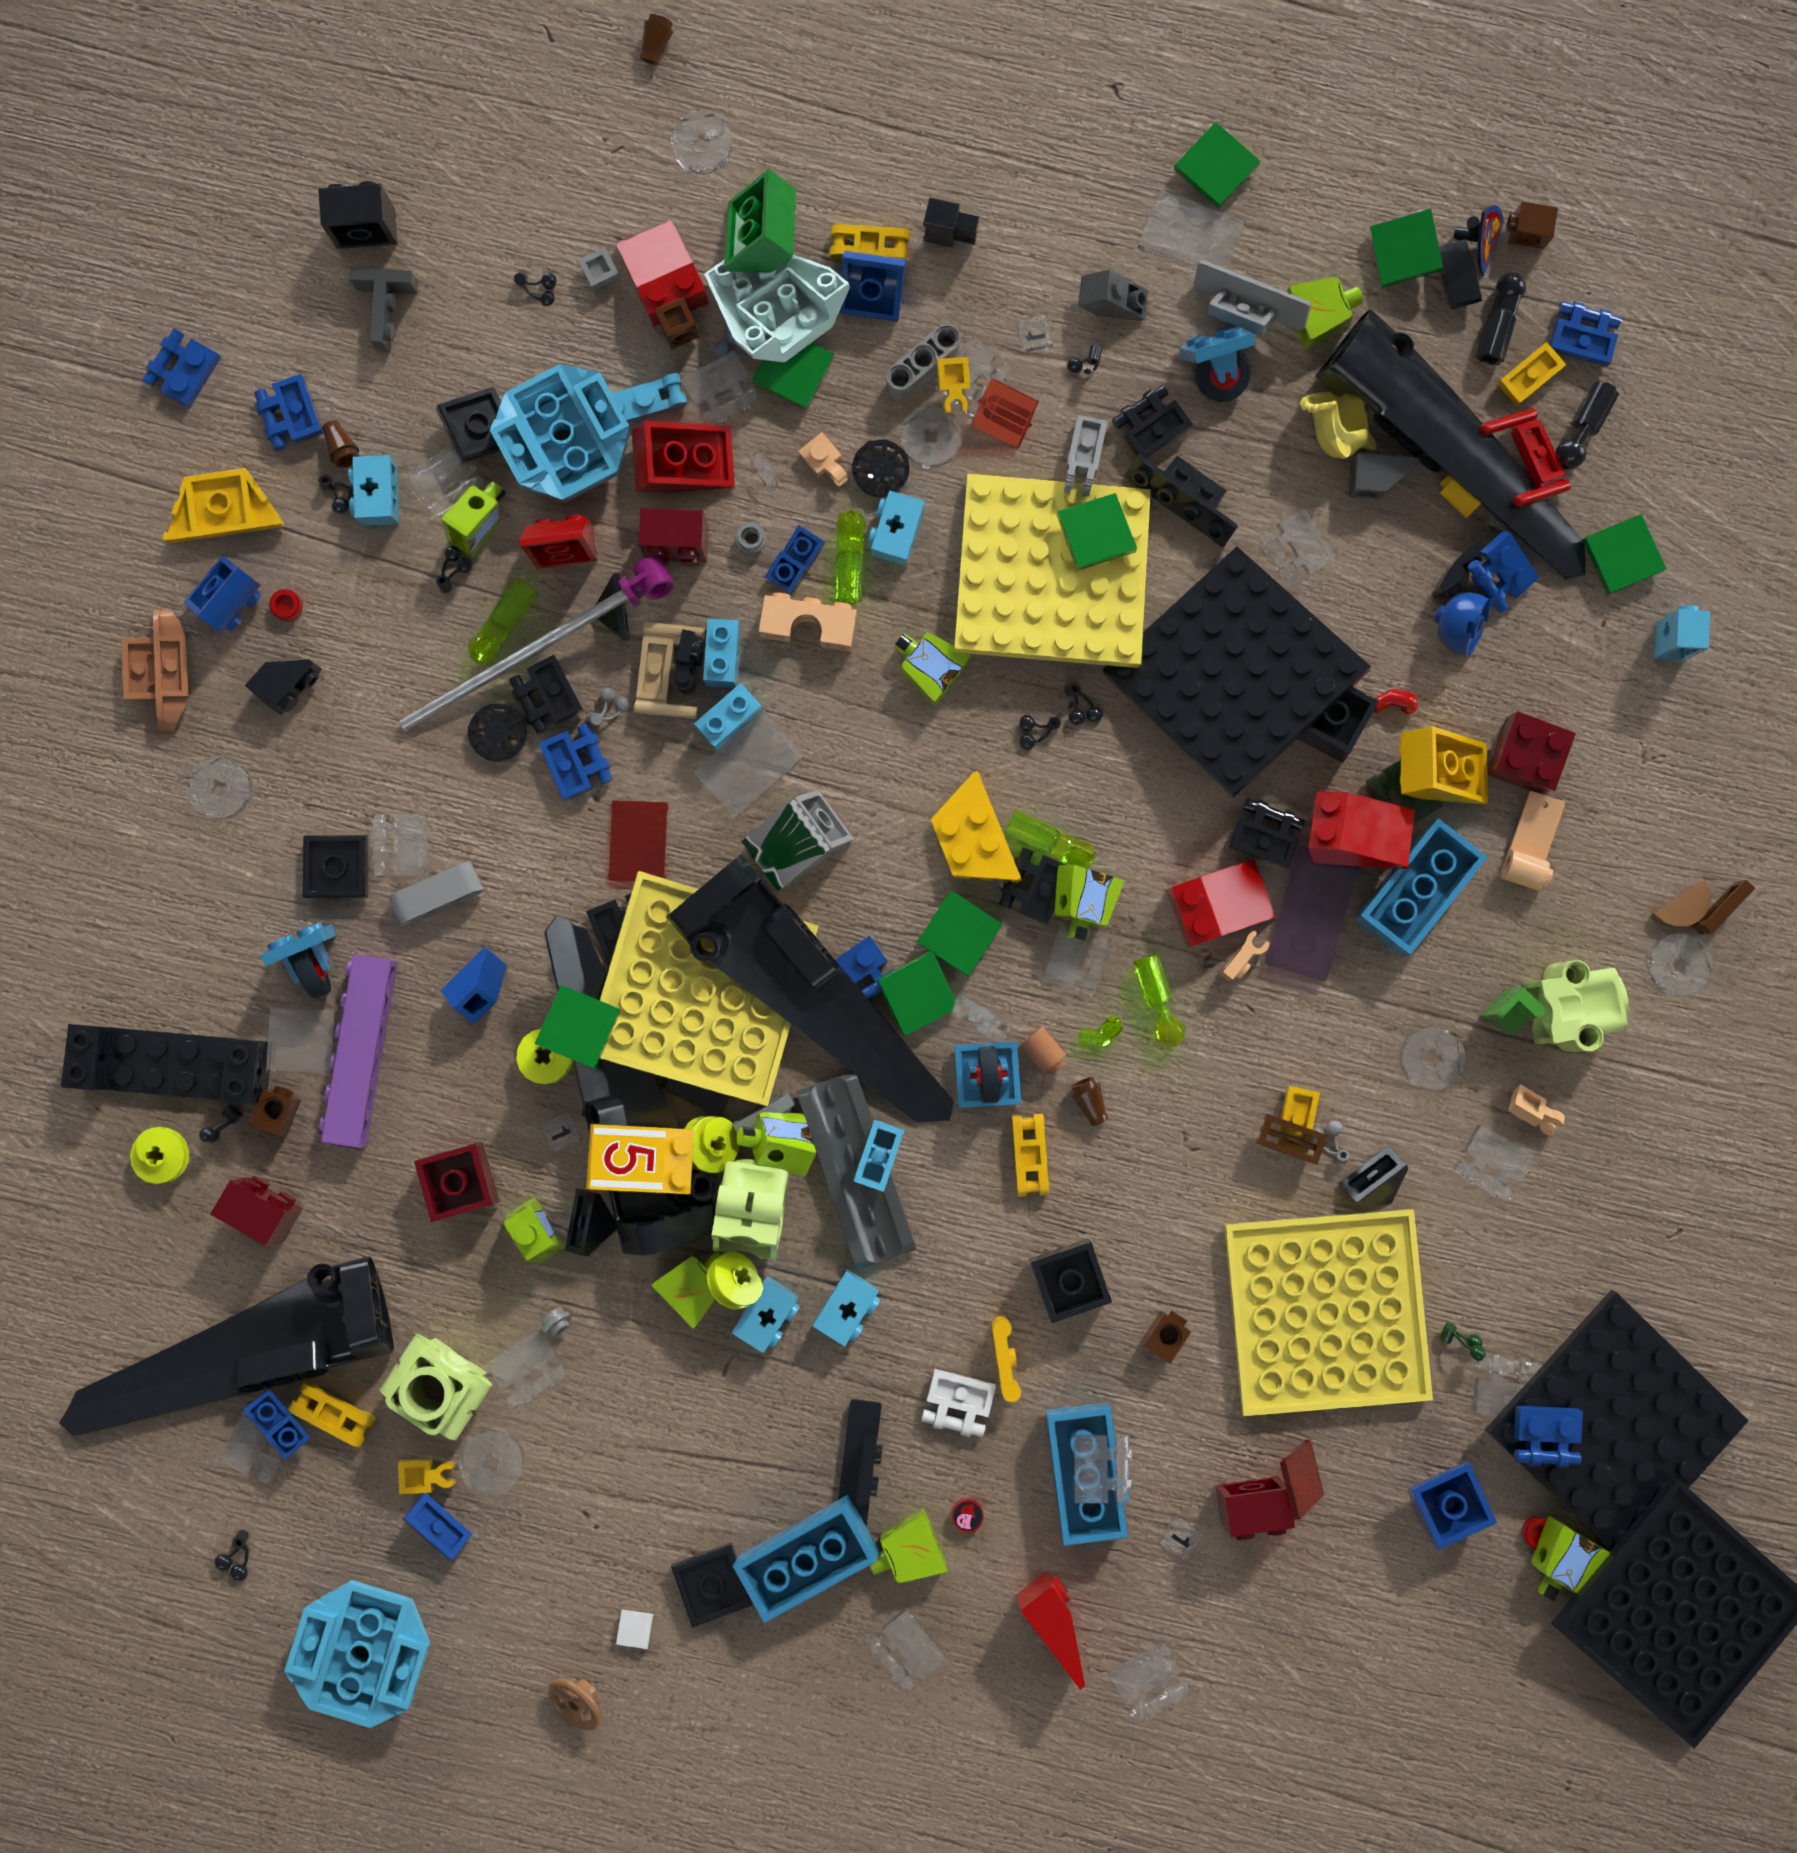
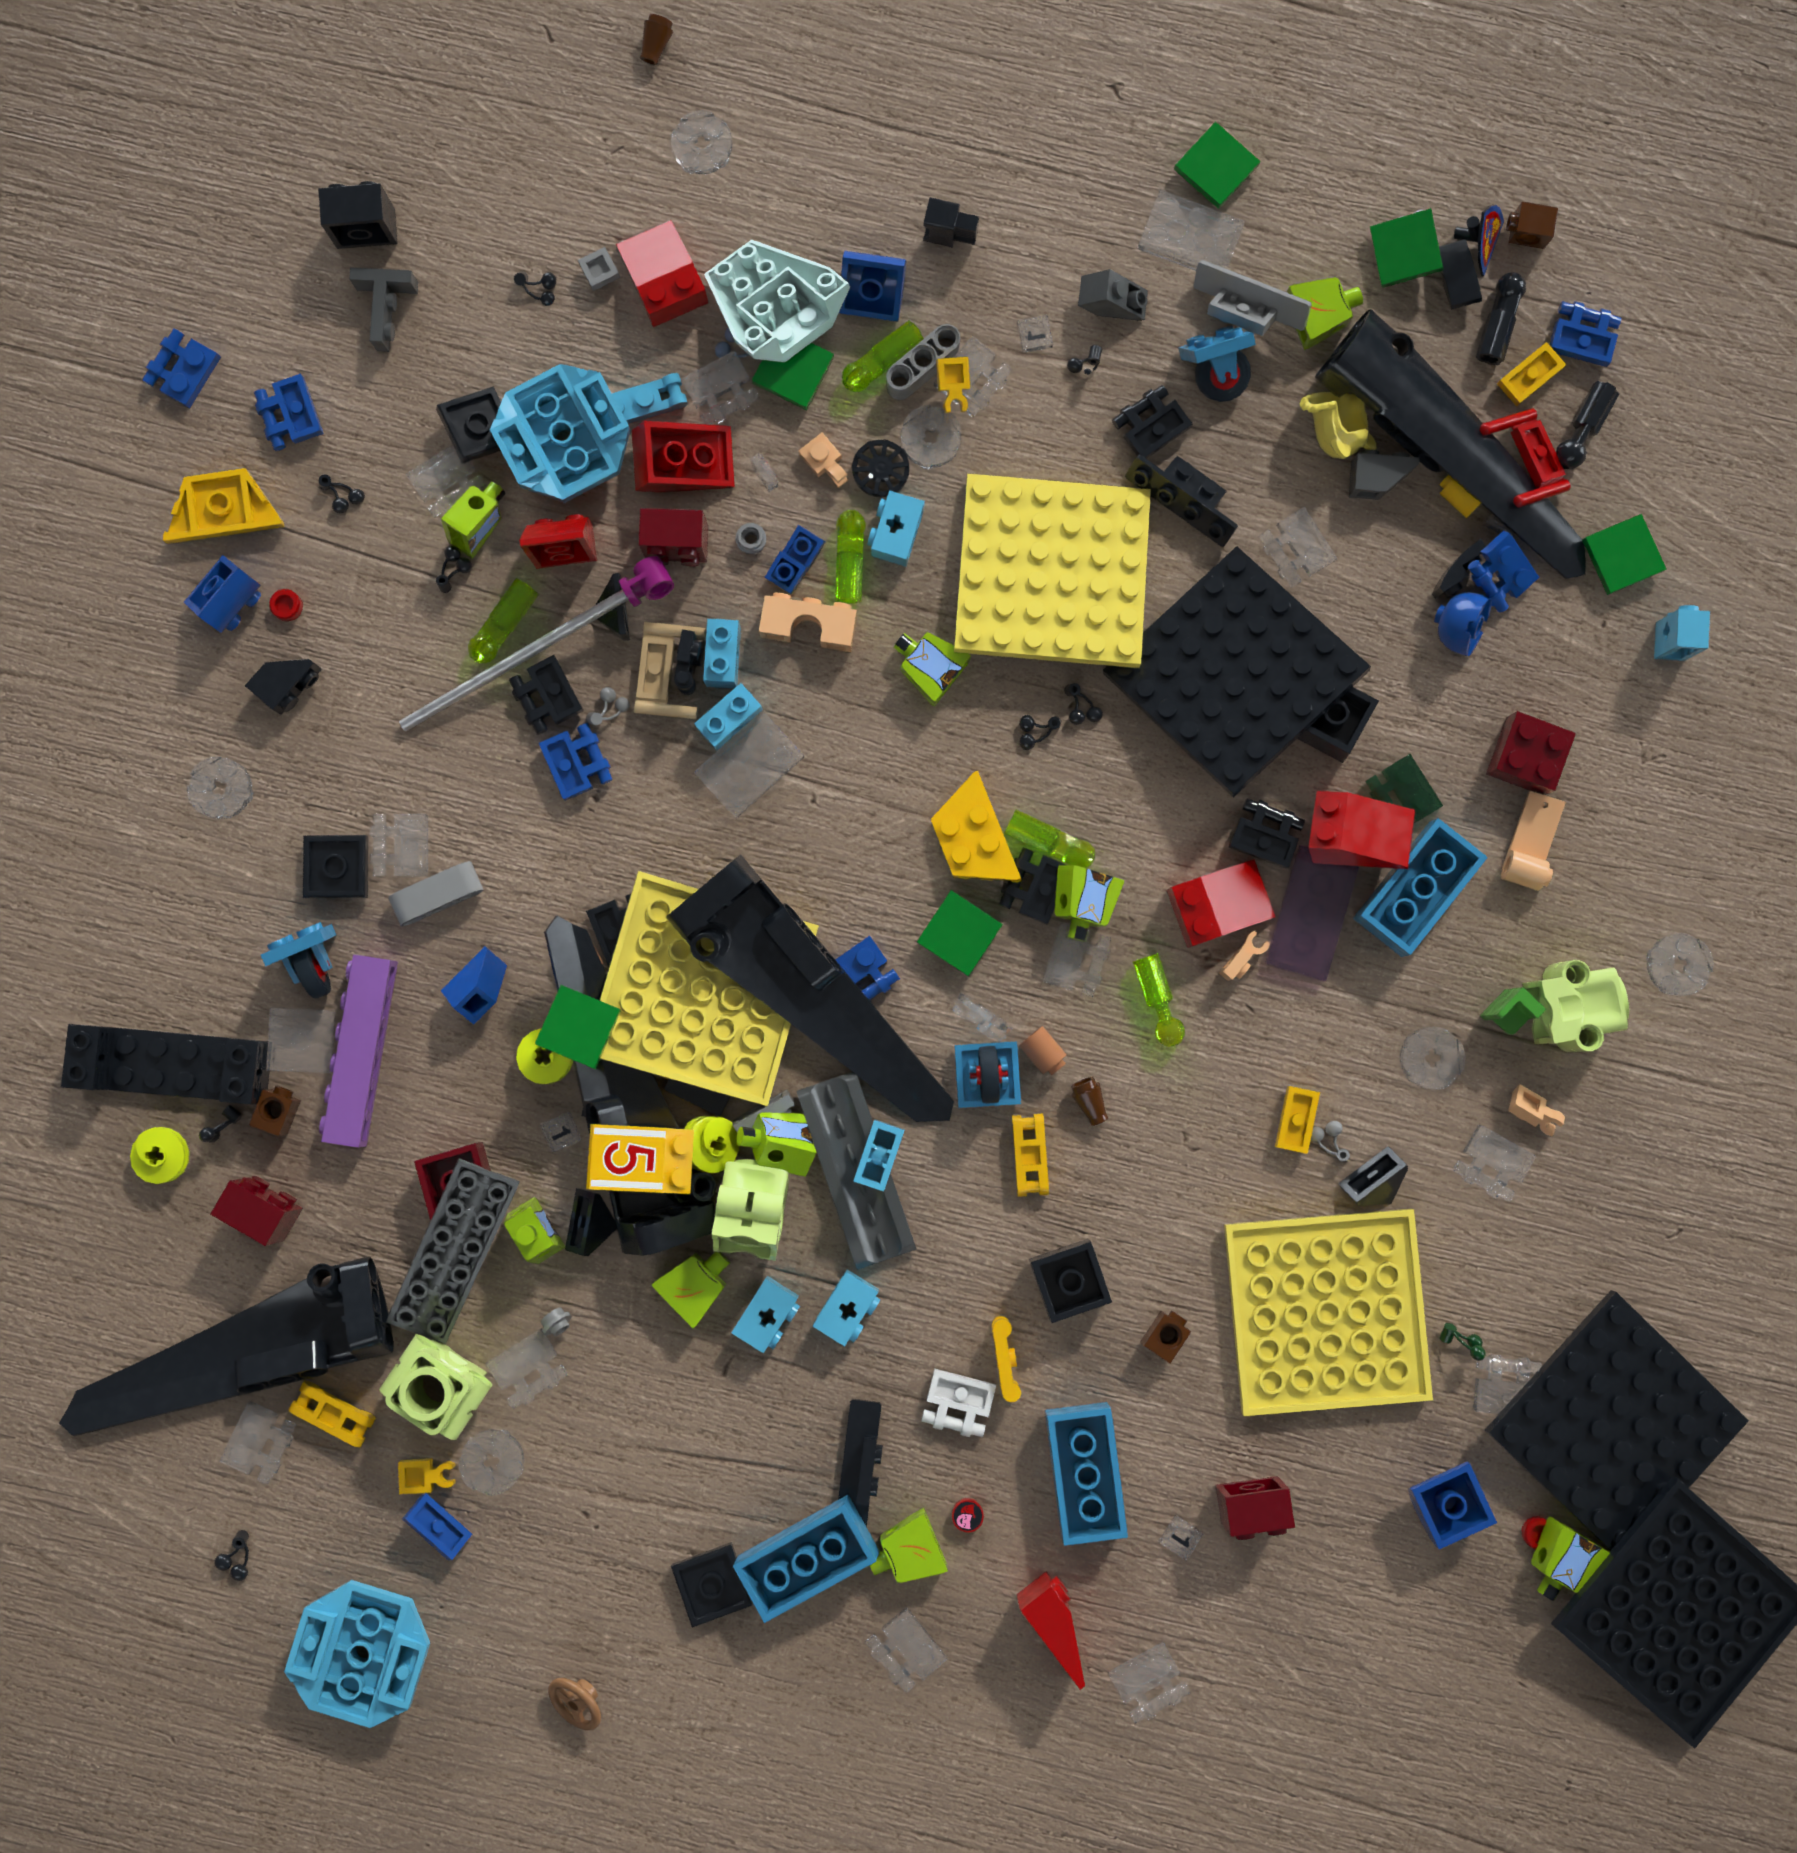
(158, 669): nougat plate -> none
(276, 1423): blue slope -> none
(339, 444): reddish brown cone -> none
(383, 504): medium azure brick -> none
(452, 1251): none -> dark grey plate
(497, 732): black wheel -> none
(634, 1629): white tile -> none
(637, 839): clear red piece -> none
(677, 323): reddish brown brick -> none
(734, 1281): neon yellow piece -> none
(760, 226): green slope -> none
(796, 839): slope -> none
(869, 240): yellow plate -> none
(881, 357): none -> clear neon green piece
(917, 993): green tile -> none
(1004, 413): clear red piece -> none
(1085, 451): light grey hinge -> none
(1091, 1469): clear plate -> none
(1096, 531): green tile -> none
(1104, 1034): clear neon green arm -> none
(1301, 1479): clear red piece -> none
(1317, 1148): reddish brown tile -> none
(1398, 698): red arm -> none
(1443, 766): yellow slope -> none
(1548, 1425): blue plate -> none
(1687, 907): medium nougat tile -> none
(1724, 907): reddish brown tile -> none

